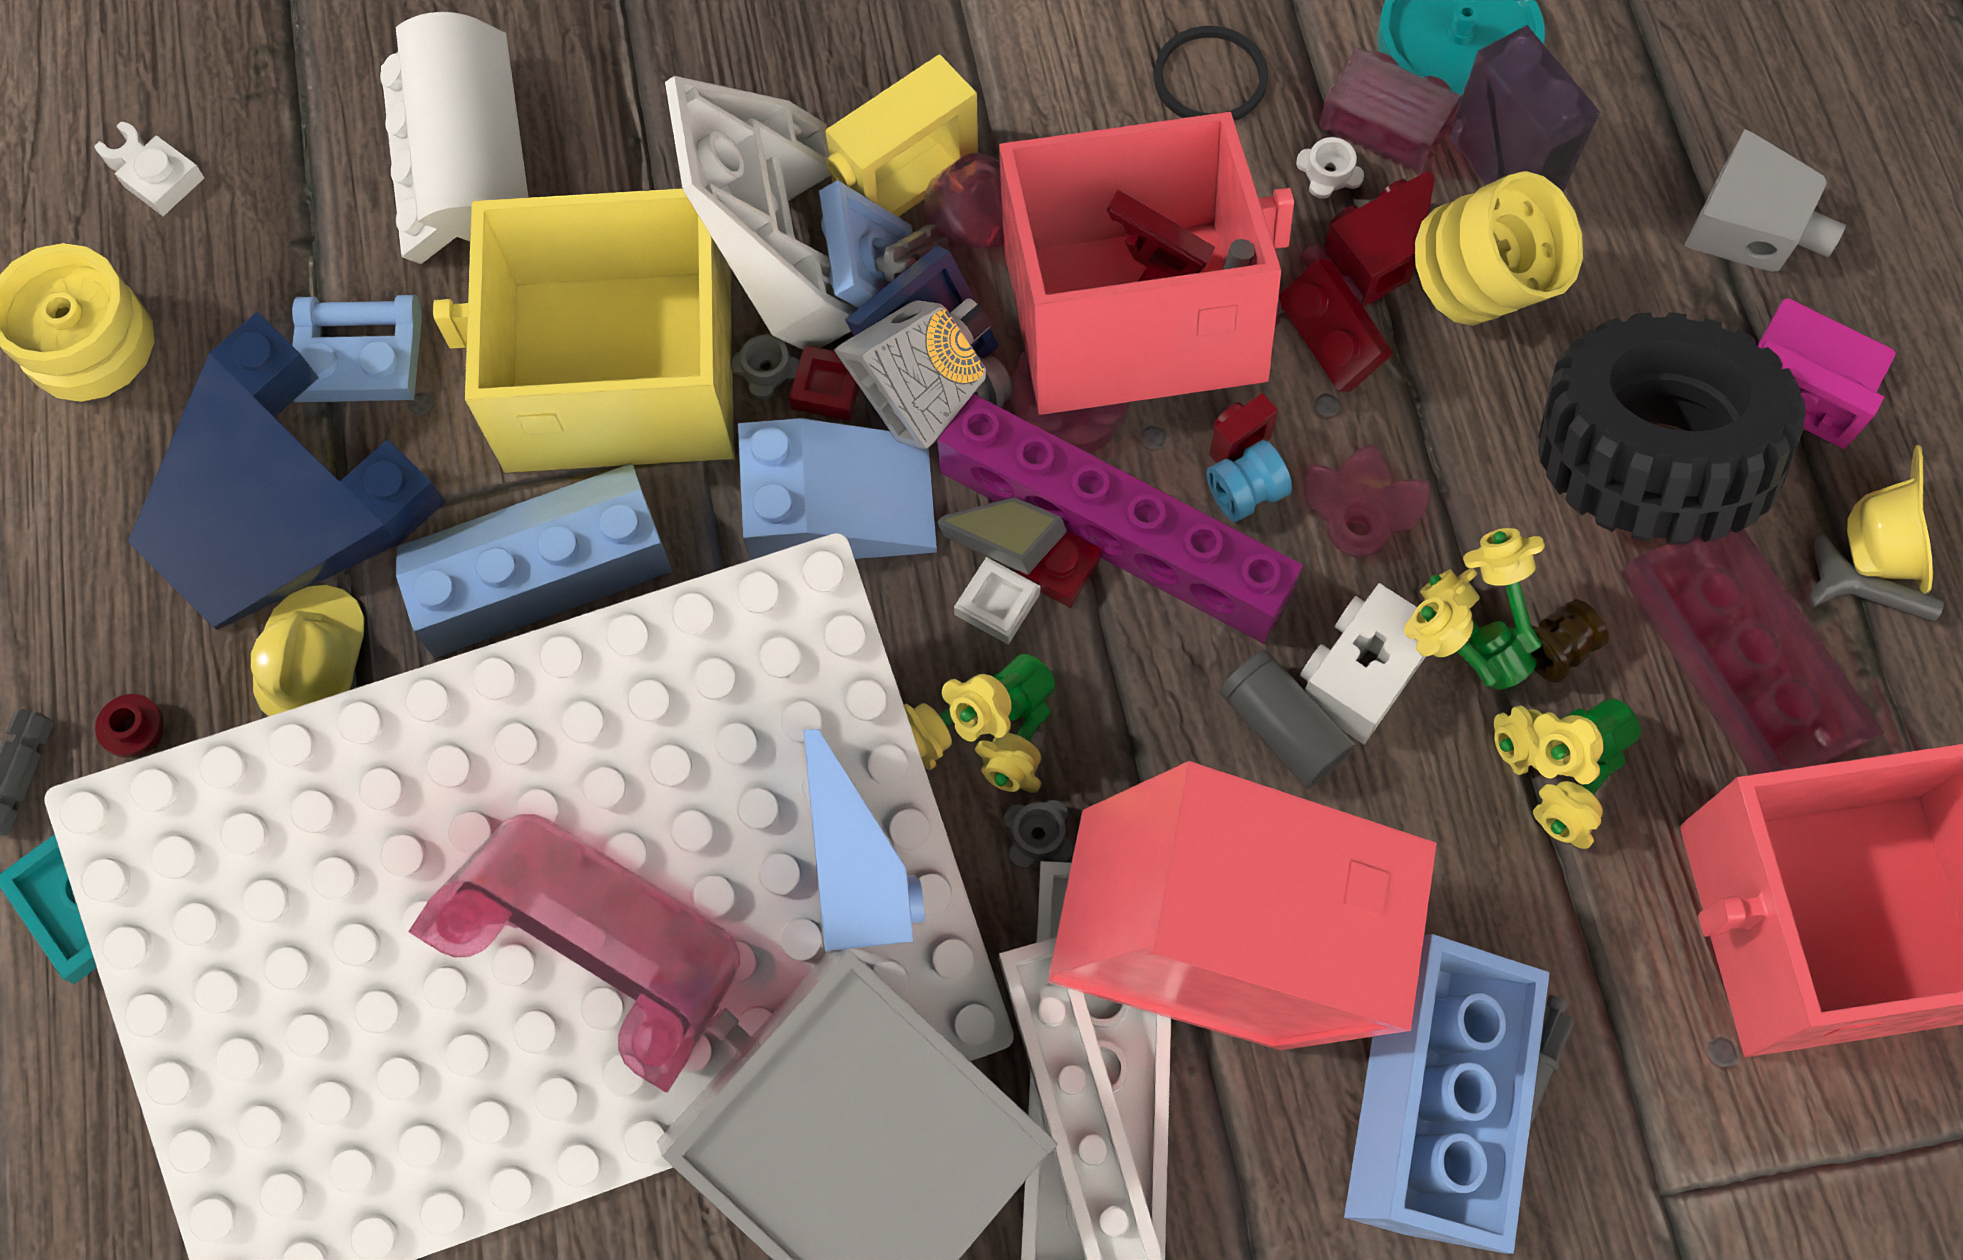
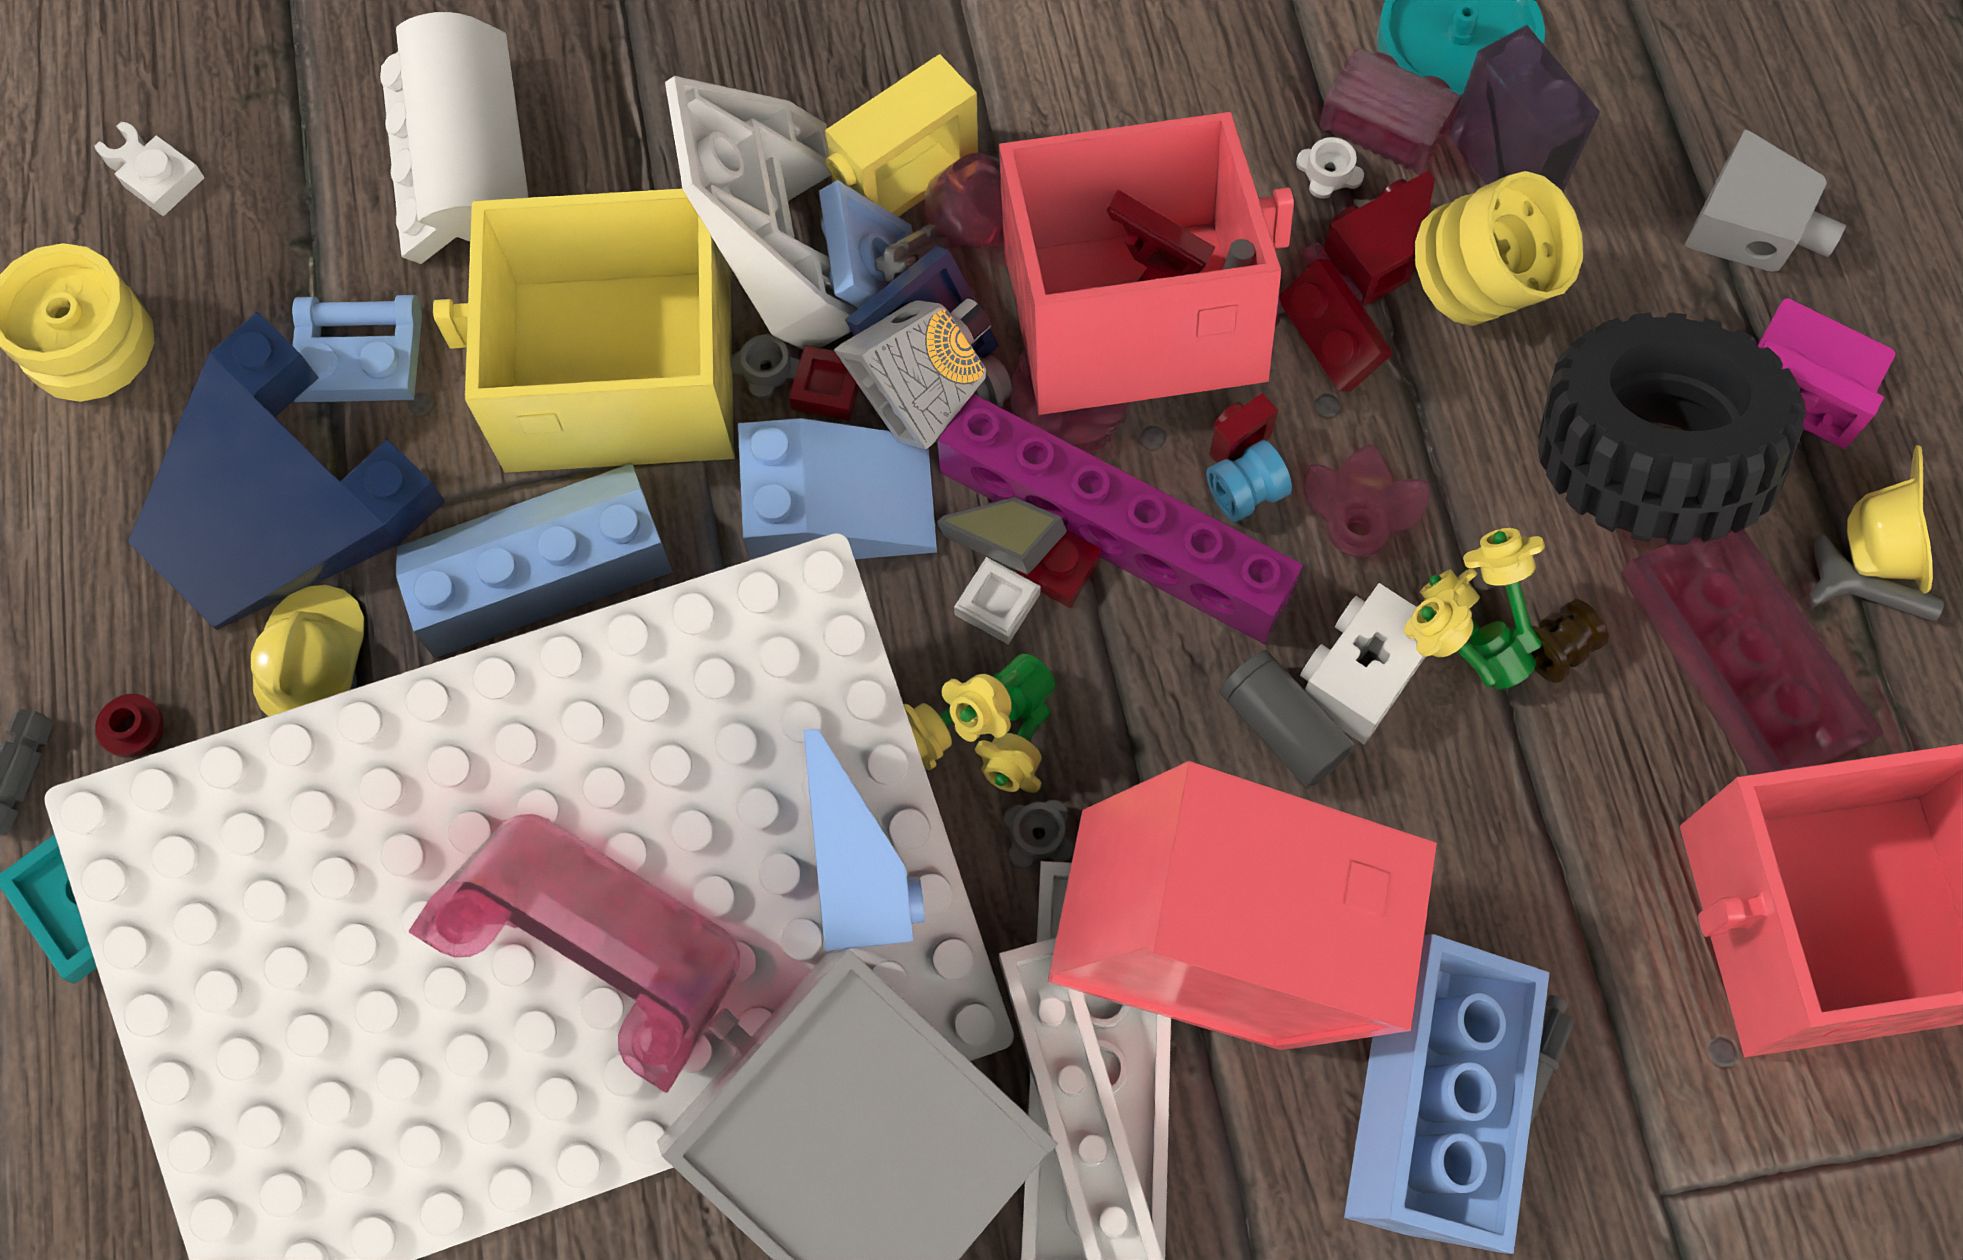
(1210, 32): black piece -> none
(1578, 746): light yellow plant -> none

